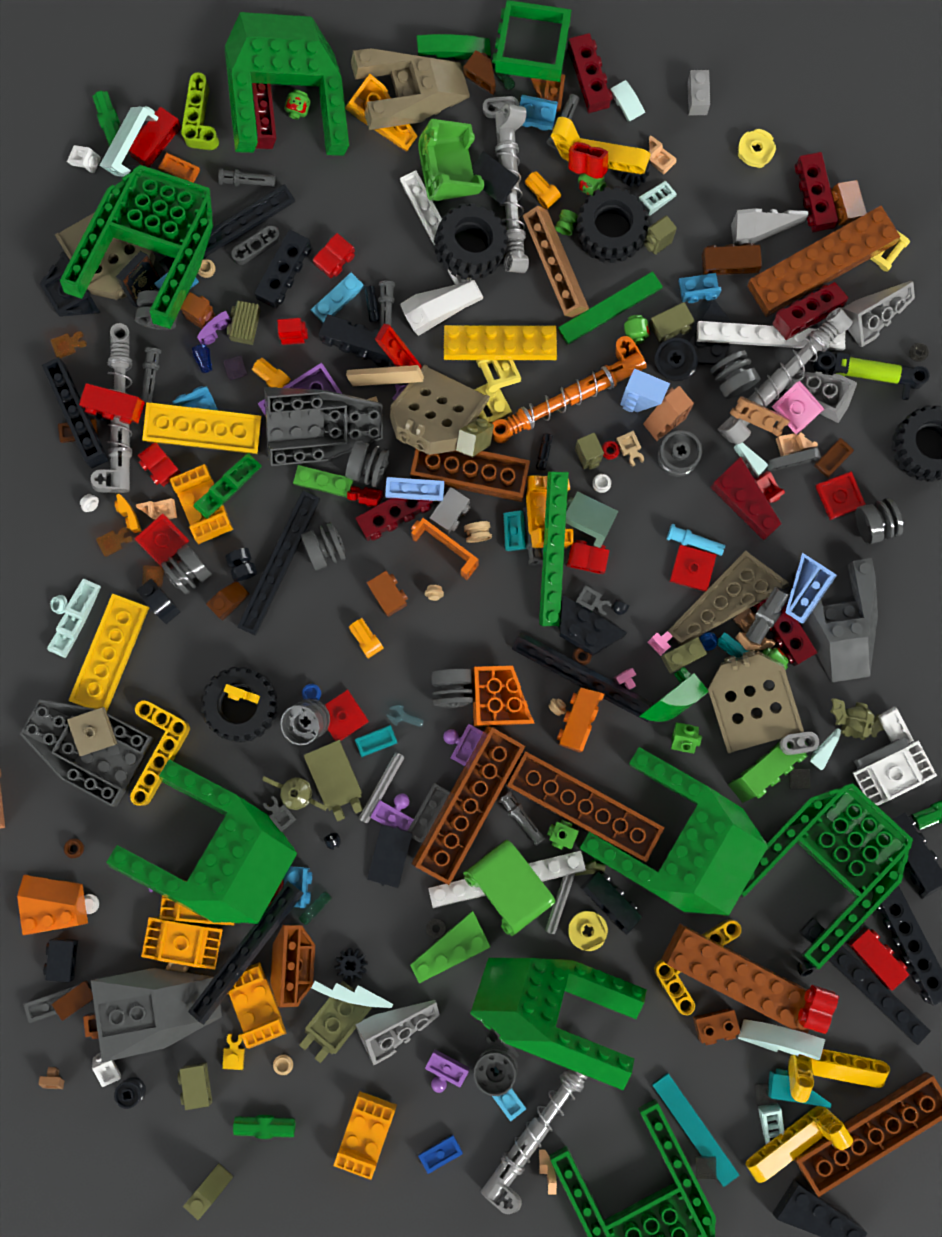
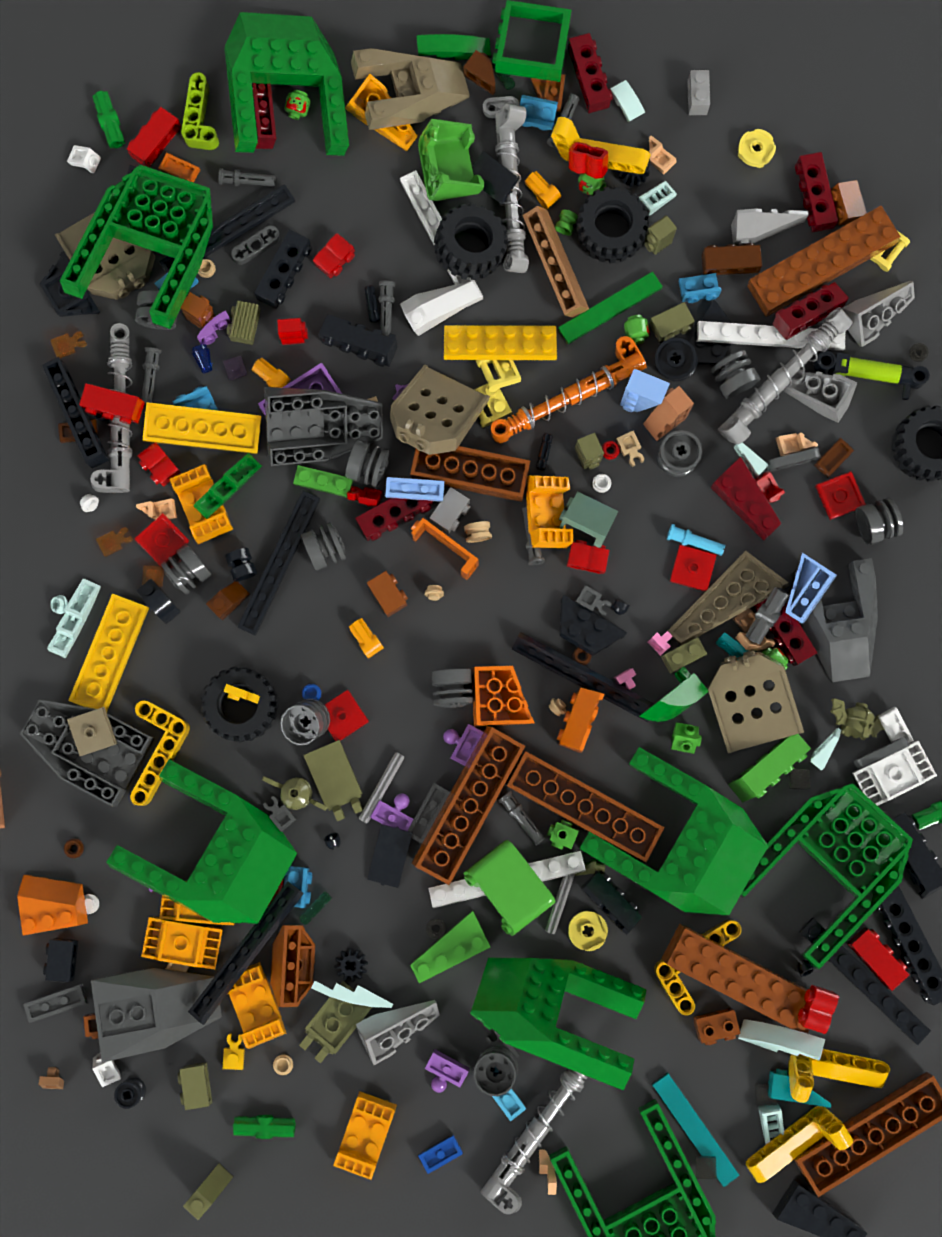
(73, 1000): reddish brown tile -> none
(125, 138): light aqua panel -> none
(125, 509): light orange slope -> none
(141, 281): black container -> none
(337, 297): medium azure plate -> none
(376, 741): teal tile -> none
(385, 375): tan tile -> none
(395, 348): red plate -> none
(404, 717): clear light blue bar -> none
(475, 437): olive brick -> none
(514, 531): teal plate -> none
(553, 548): green plate -> none
(708, 640): blue plate -> none
(759, 416): medium nougat plate -> none
(798, 407): bright pink plate -> none
(798, 744): light grey plate -> none

